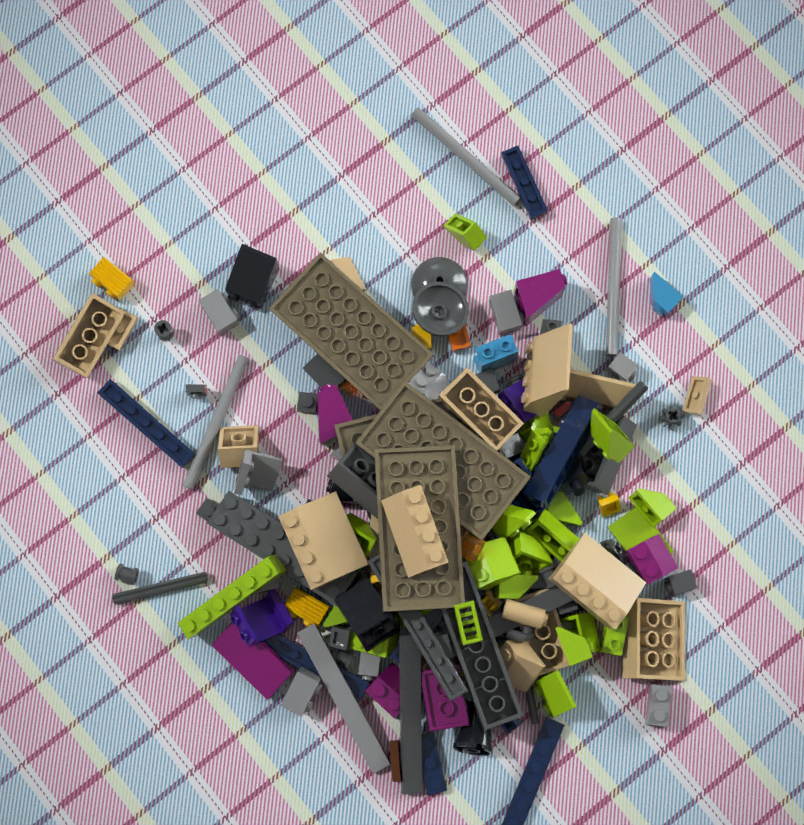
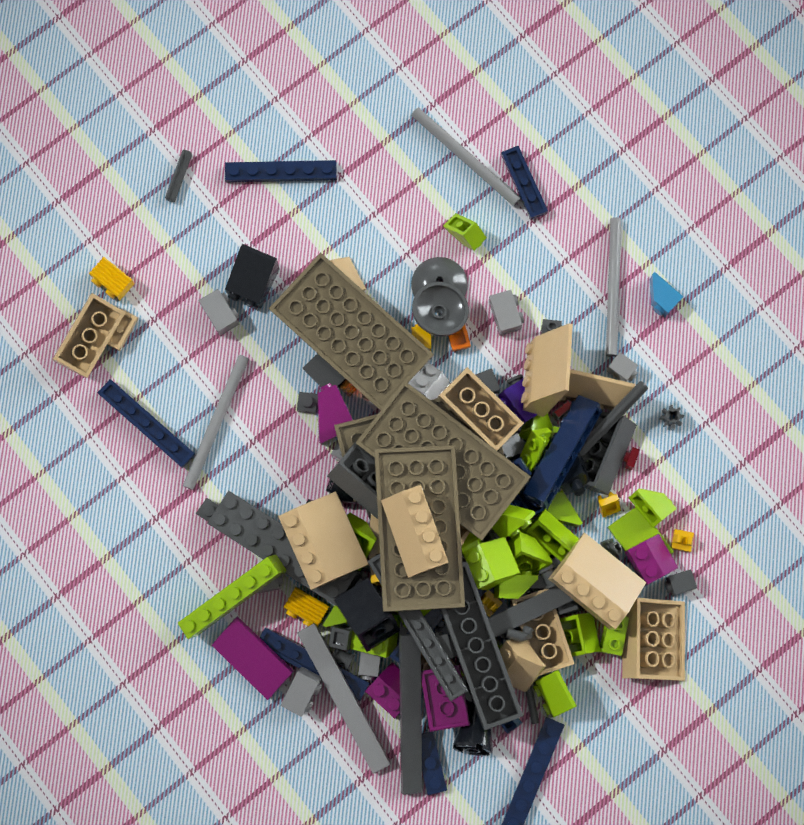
(126, 574): dark grey bush -> none
(159, 588): dark grey axle -> none
(161, 325): dark grey bush -> none
(178, 176): none -> dark grey axle
(196, 391): dark grey plate -> none
(234, 442): tan slope -> none
(257, 471): light grey bracket -> none
(262, 619): dark purple panel -> none
(281, 171): none -> dark blue plate
(395, 760): reddish brown tile -> none
(471, 547): clear orange slope -> none
(472, 638): lime slope -> none
(496, 354): dark azure panel -> none
(524, 614): tan brick -> none
(539, 293): magenta slope -> none
(575, 646): lime slope -> none
(609, 437): lime slope -> none
(630, 458): none -> dark red plate
(658, 705): light grey brick -> none
(682, 540): none -> yellow tile
(697, 395): tan plate -> none

